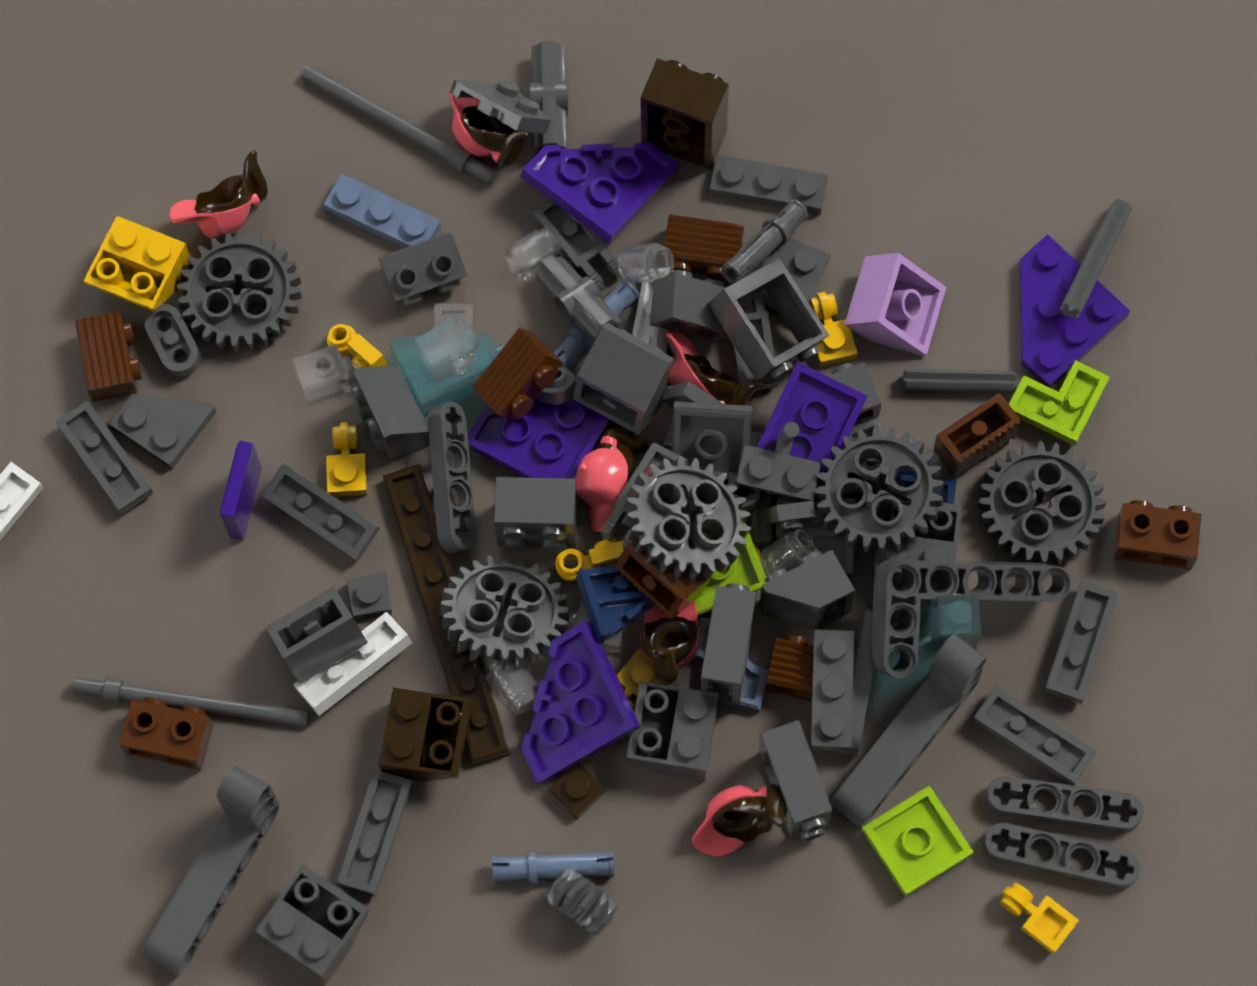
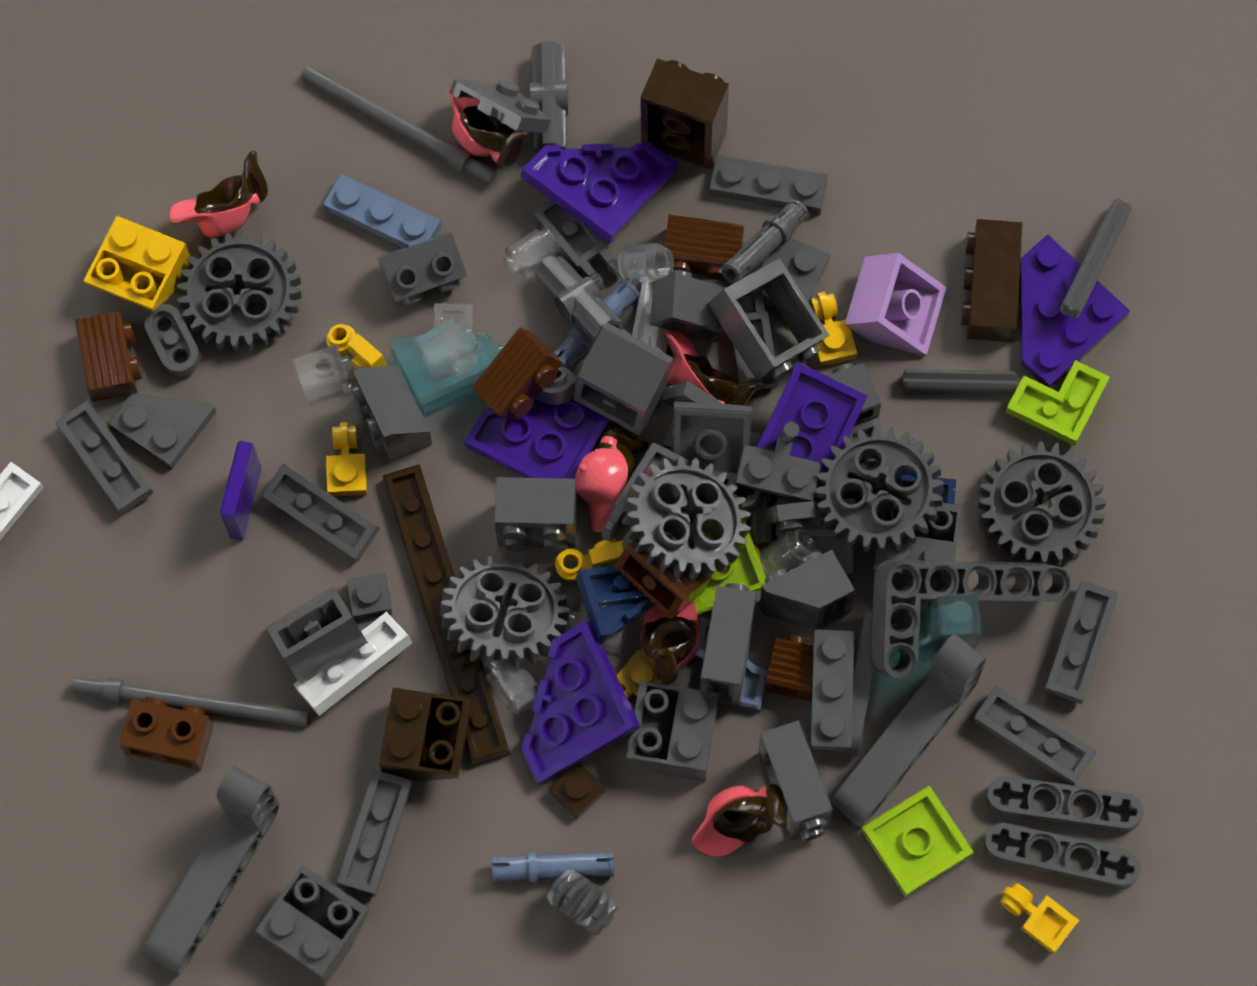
(446, 477): dark grey beam -> none
(976, 435): reddish brown brick -> none
(992, 280): none -> dark brown brick
(1157, 534): reddish brown brick -> none

